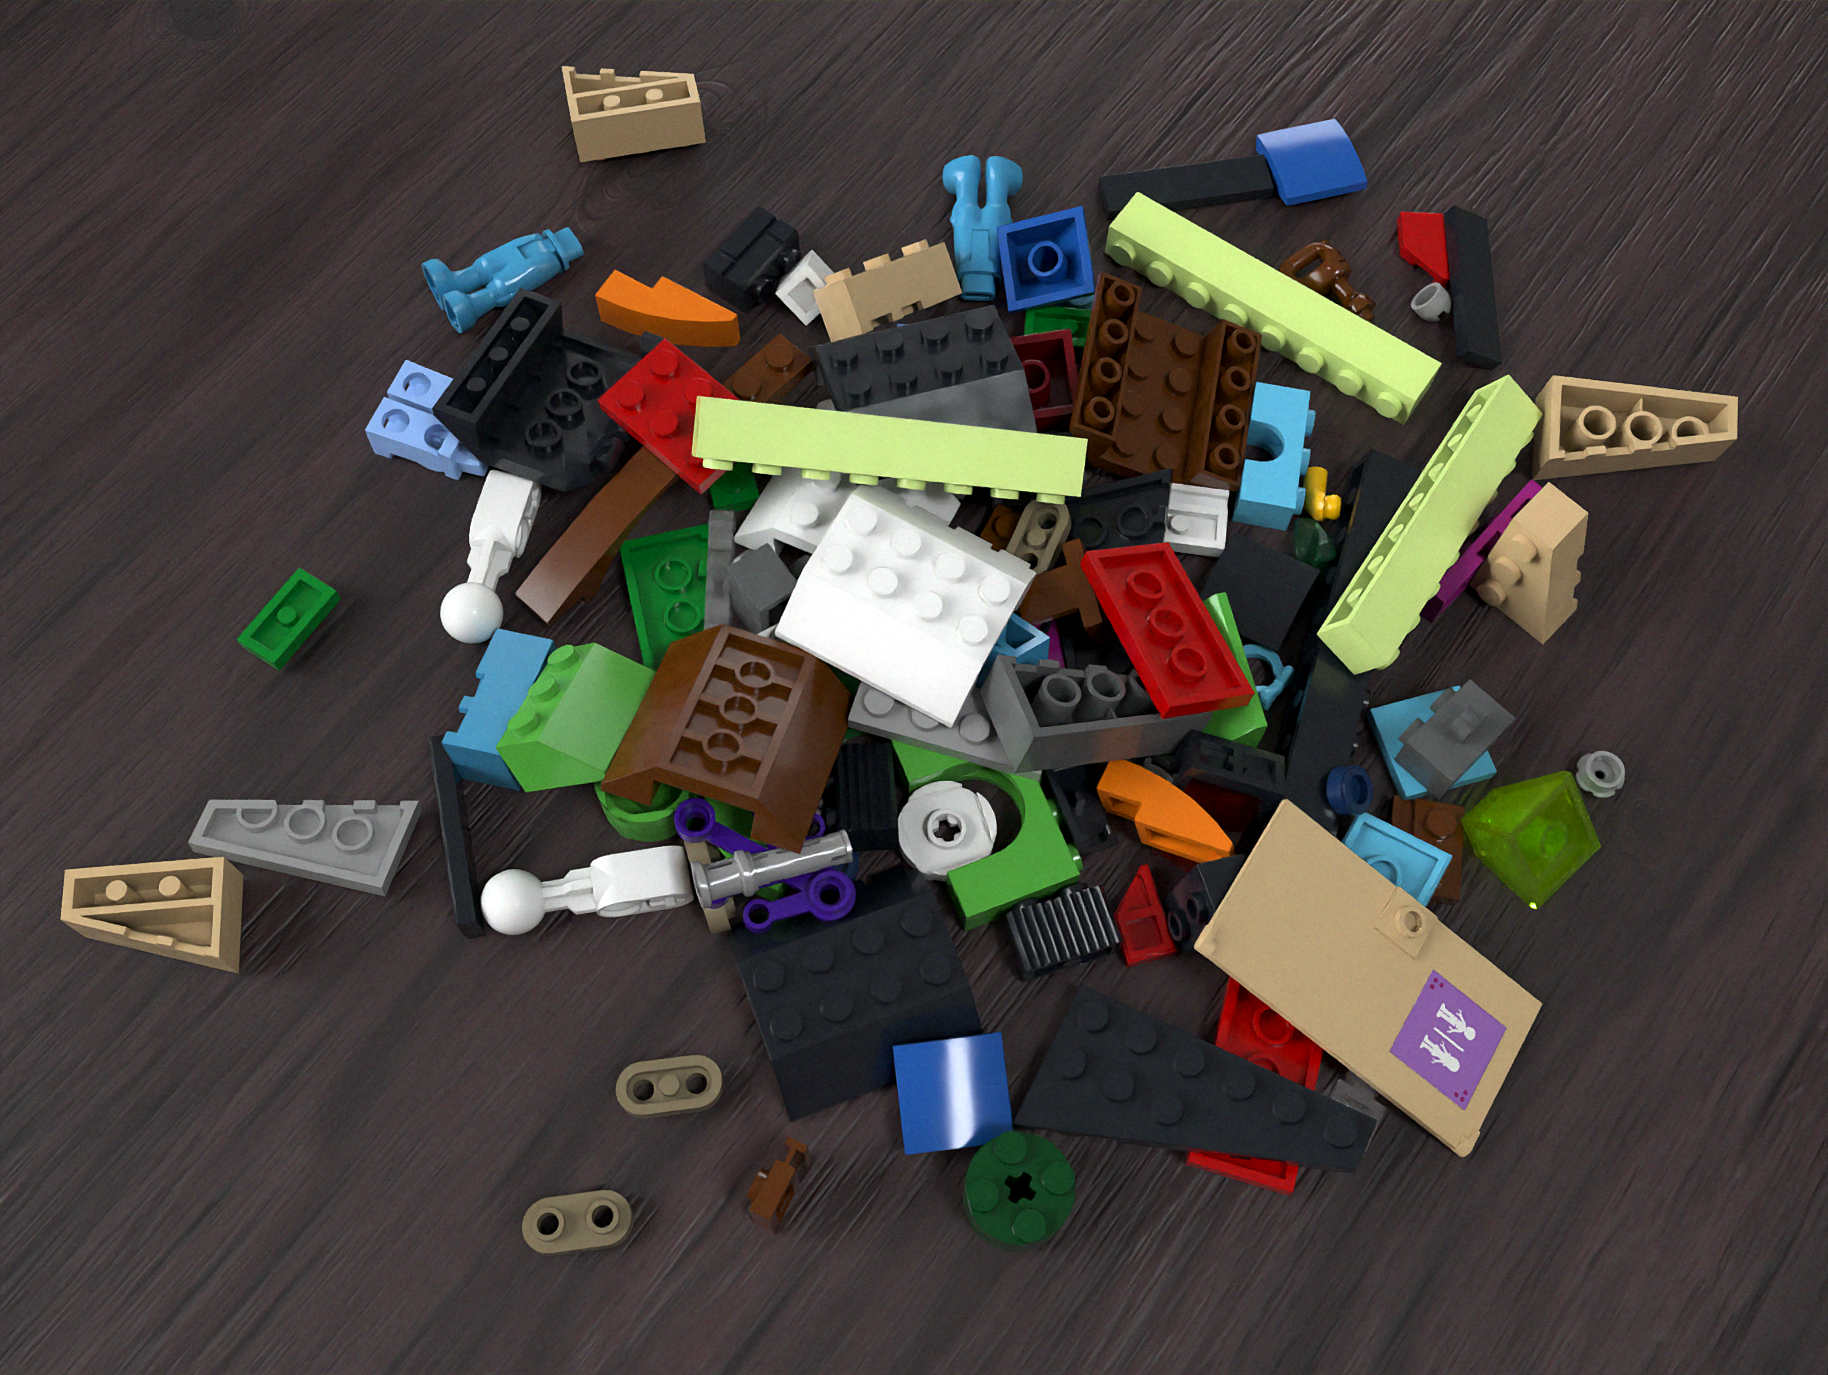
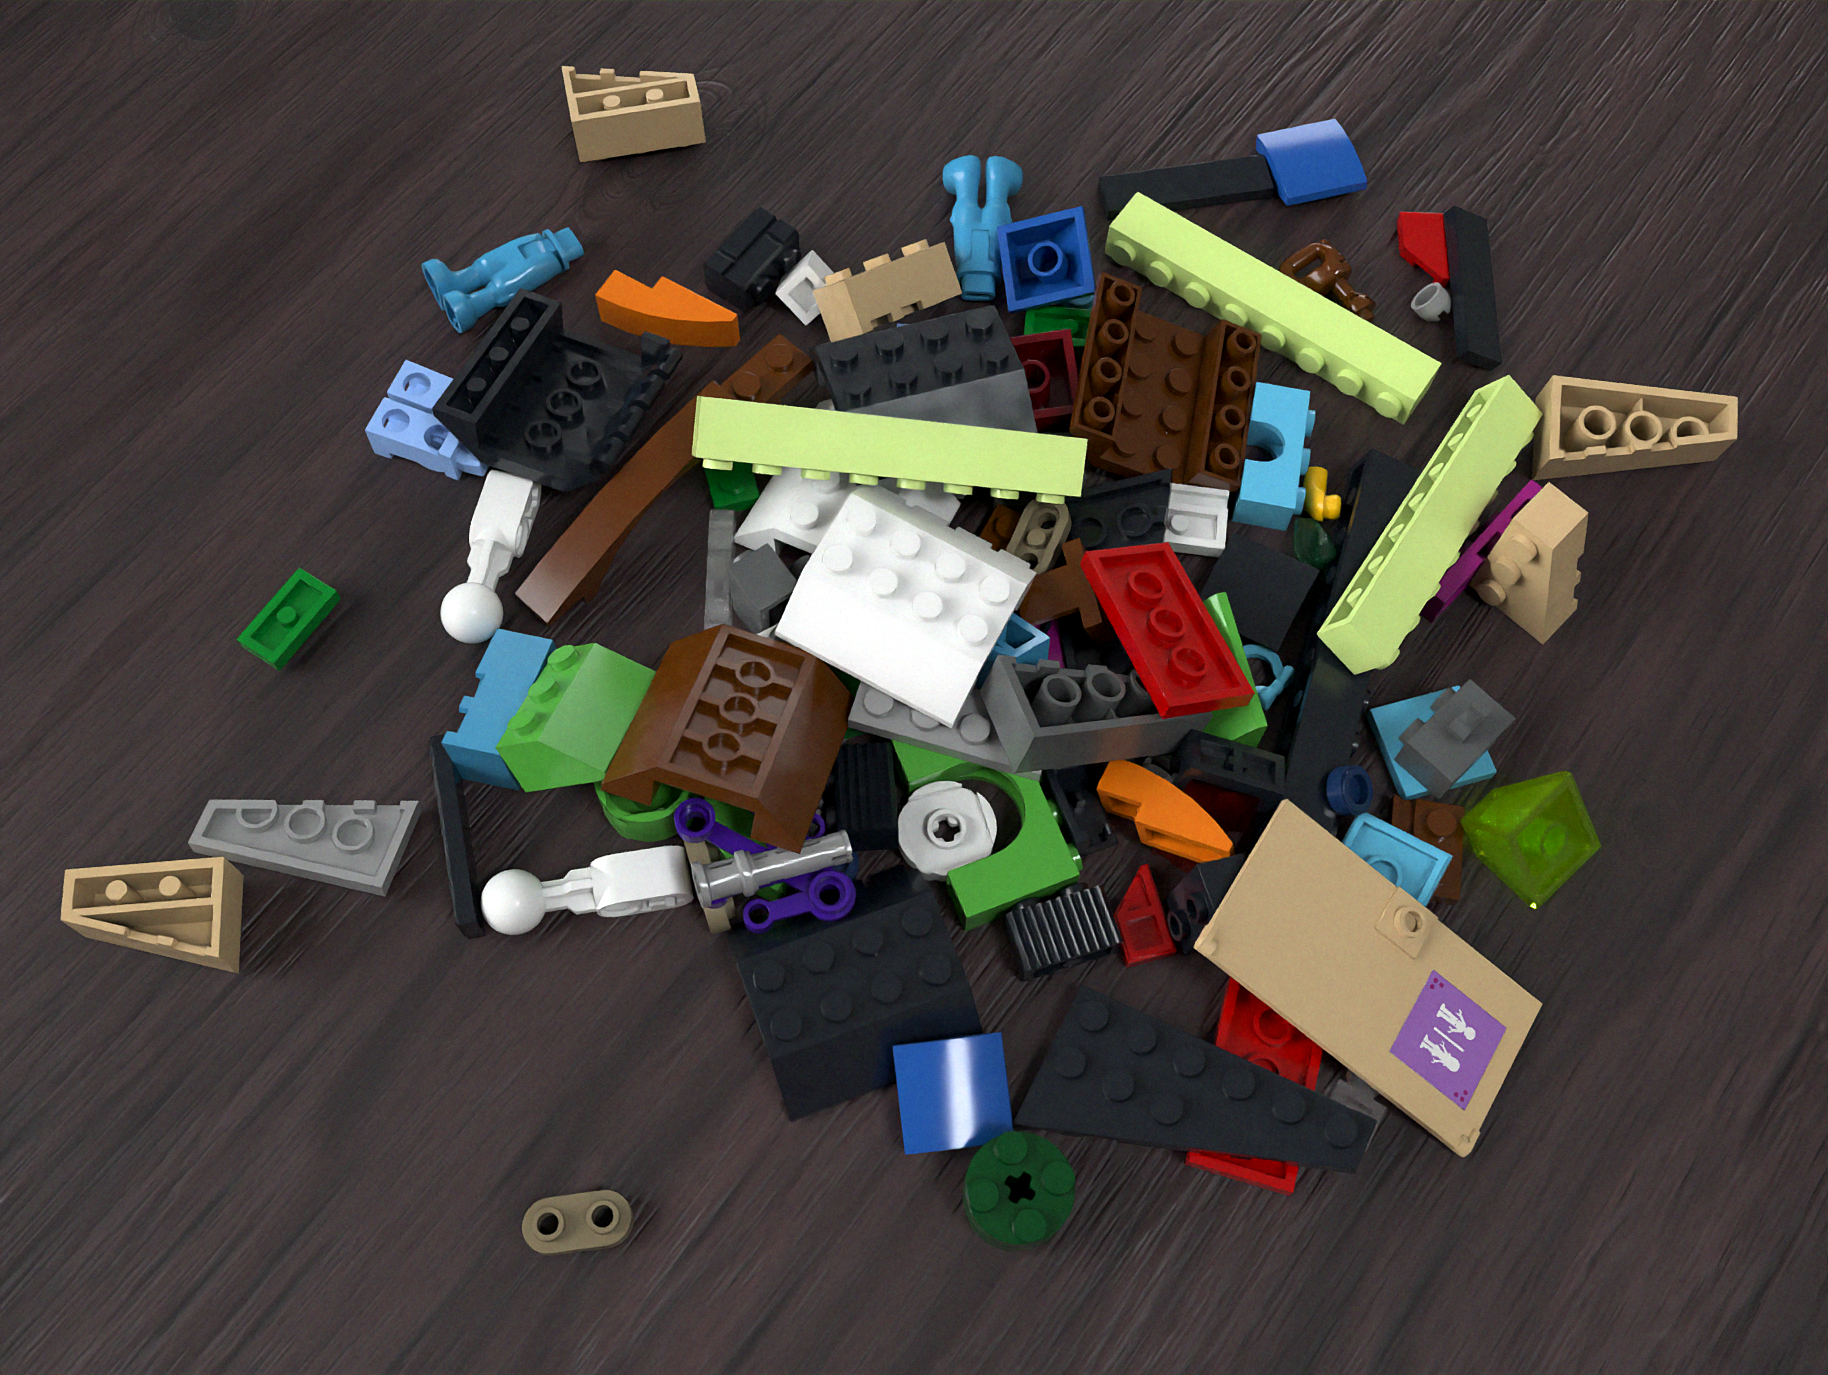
(659, 409): red plate -> none
(666, 587): green wing -> none
(670, 1085): dark tan plate -> none
(775, 1189): reddish brown plate -> none
(1608, 765): light grey plate -> none

